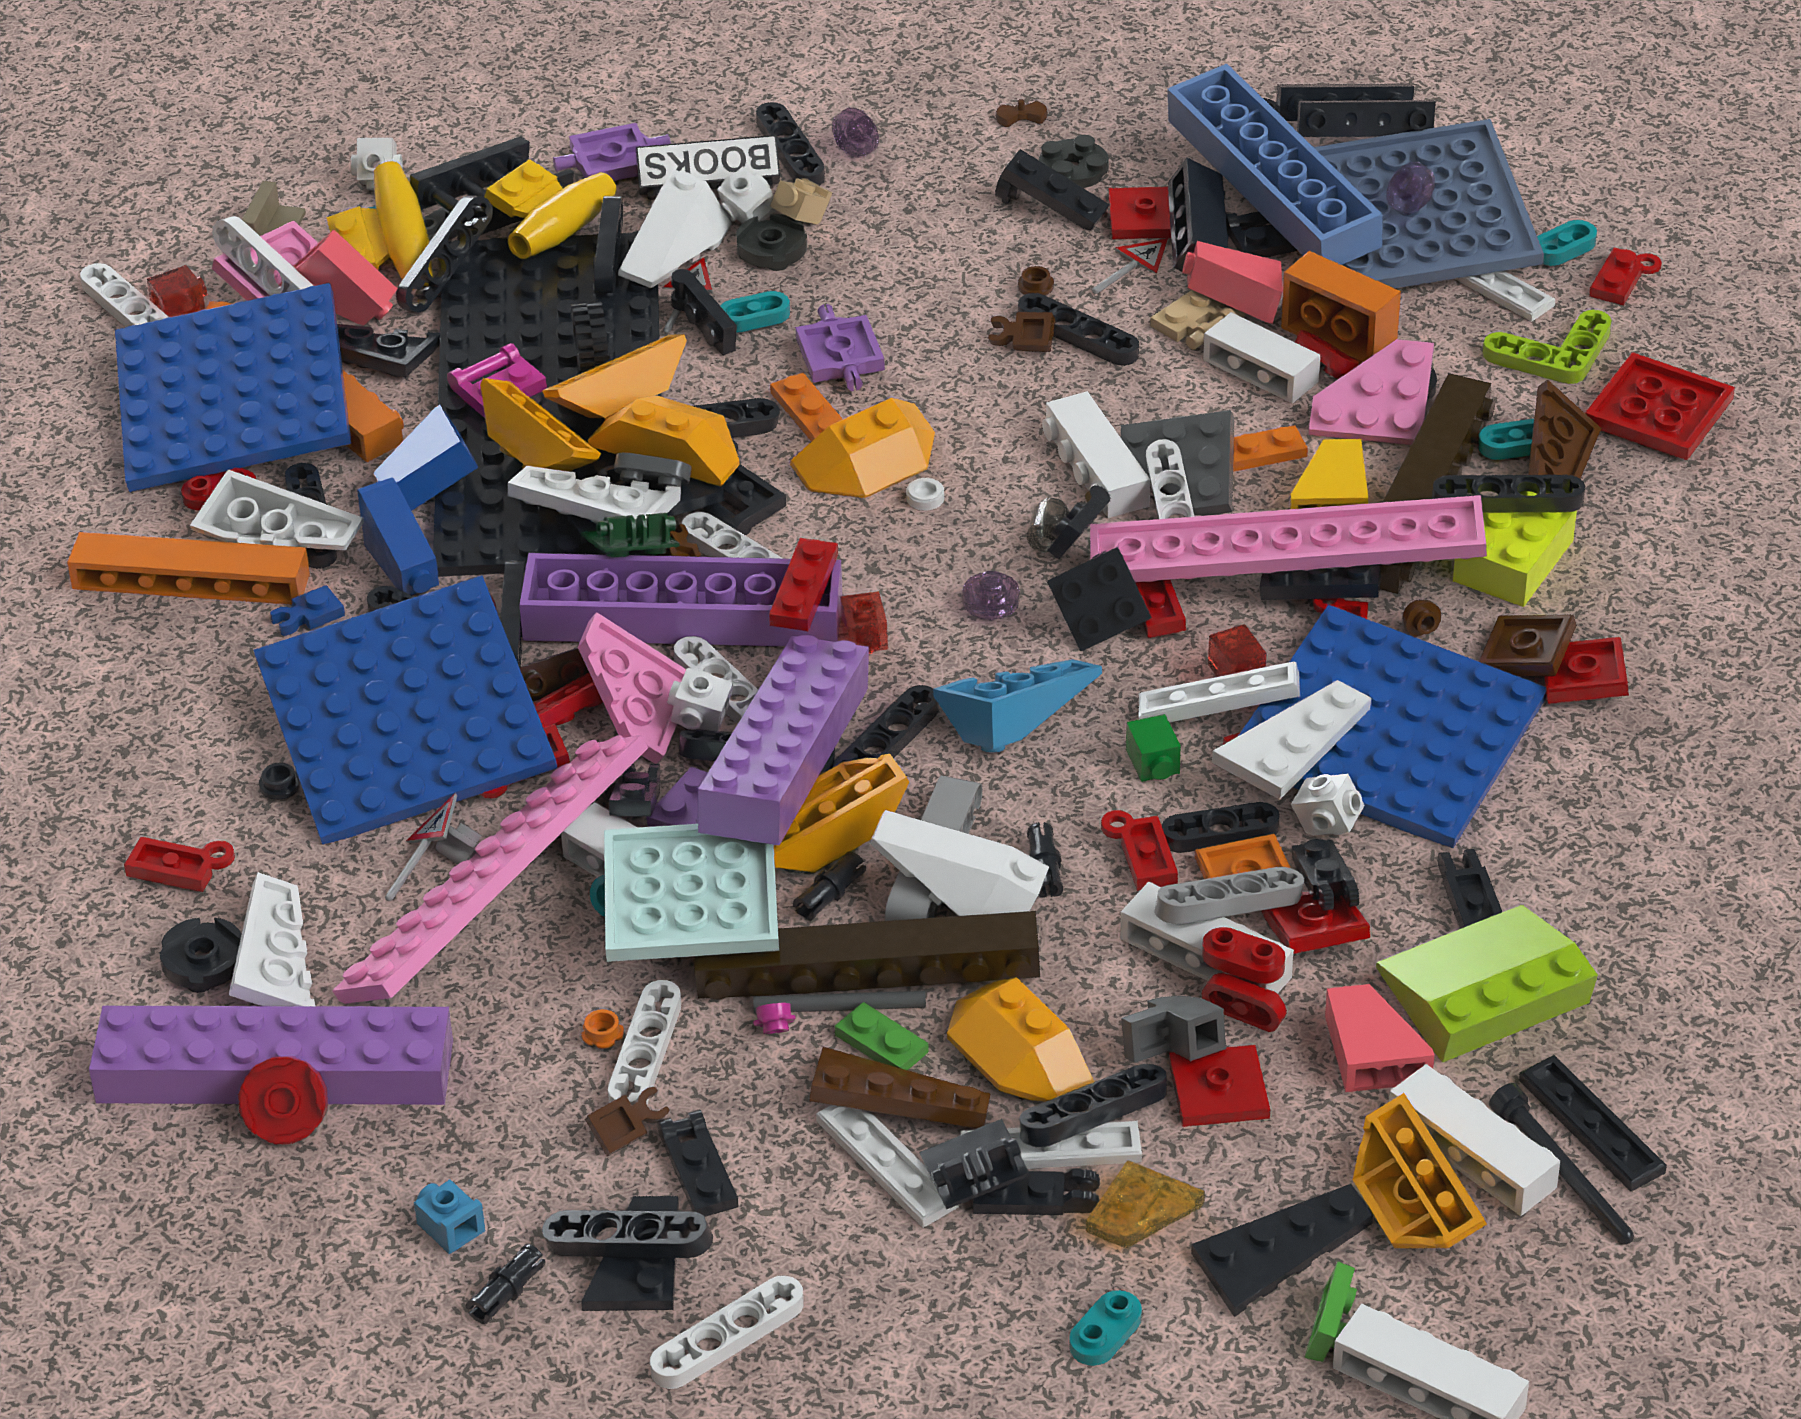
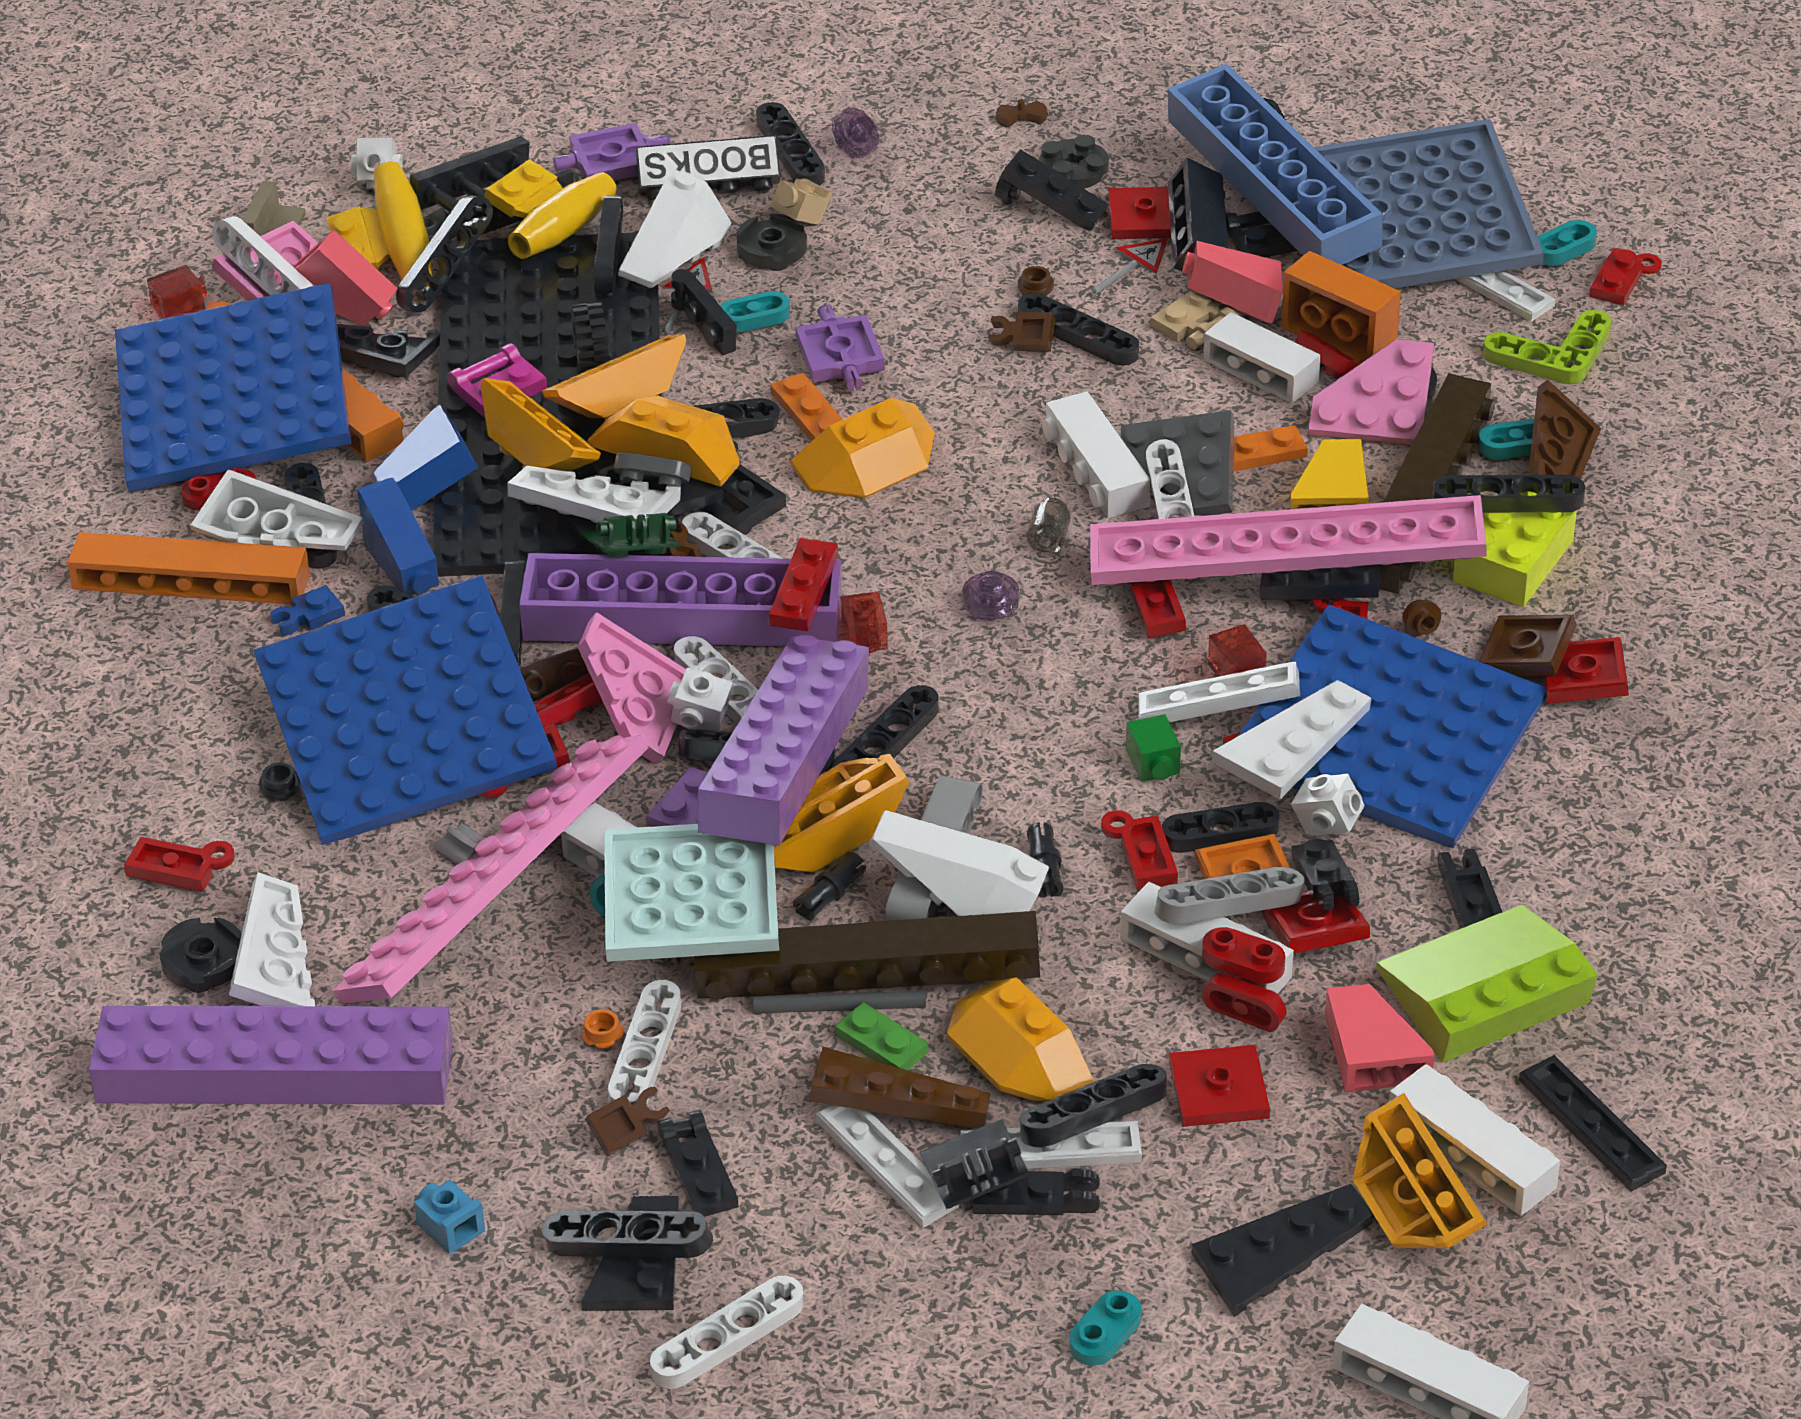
(114, 285): white beam -> none
(283, 1100): red tile -> none
(433, 829): light grey piece -> none
(505, 1284): black pin -> none
(636, 792): black hinge -> none
(746, 196): white brick -> none
(774, 1017): dark pink plate -> none
(925, 494): white tile -> none
(1013, 703): dark azure wedge -> none
(1078, 520): black hinge -> none
(1099, 599): black hinge -> none
(1141, 1205): clear yellow wing -> none
(1174, 1024): dark grey brick -> none
(1335, 1300): bright green plate -> none
(1354, 109): black fence -> none
(1410, 188): clear purple plate -> none
(1512, 1105): black piece -> none
(1660, 405): red plate -> none

